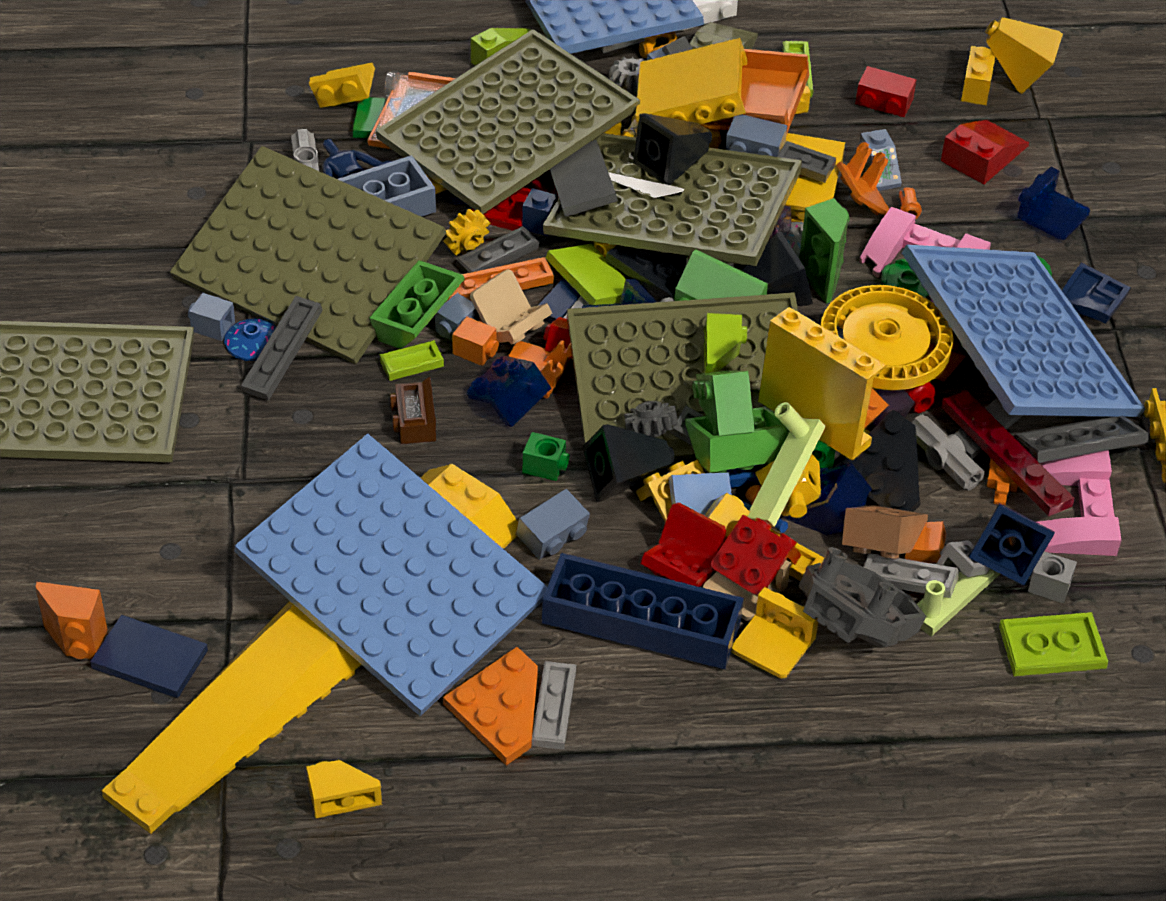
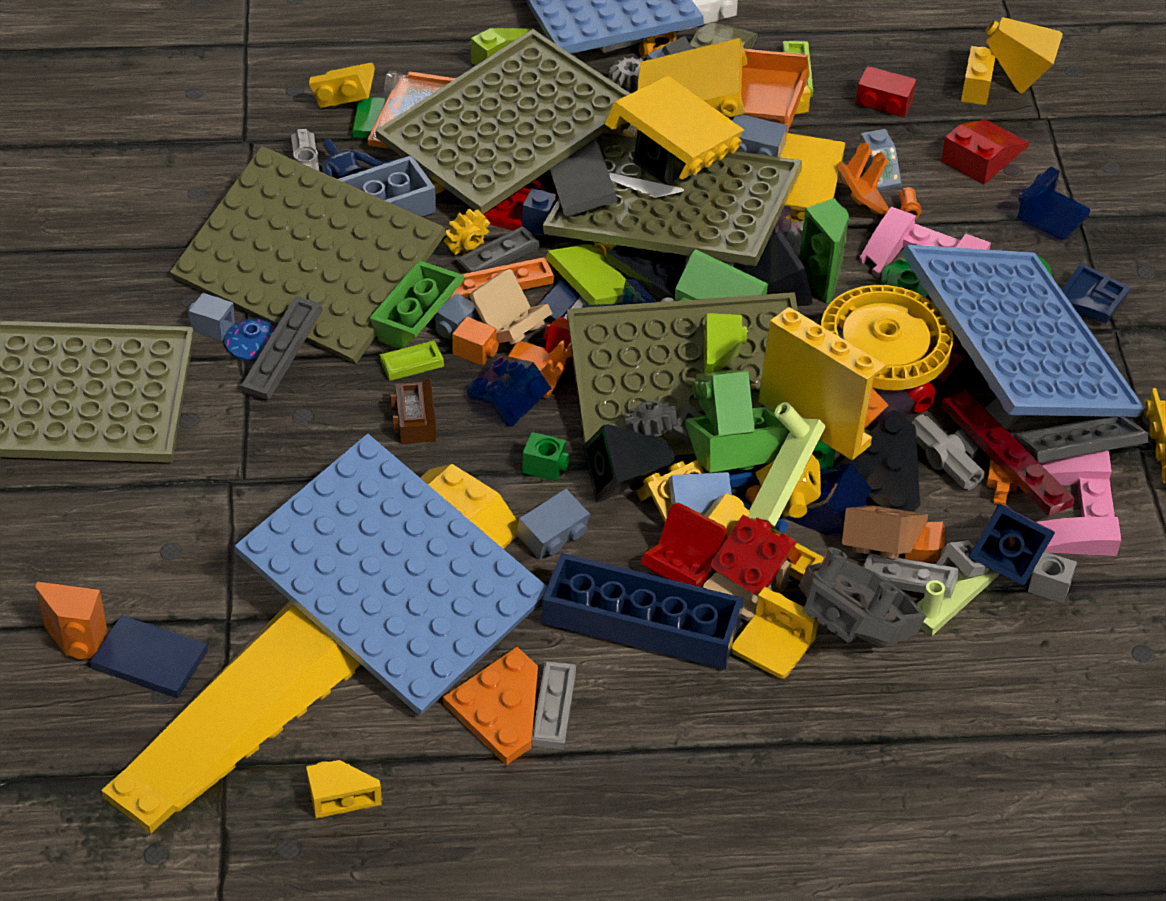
(678, 123): none -> yellow panel
(814, 163): dark grey plate -> none
(1053, 644): lime tile -> none

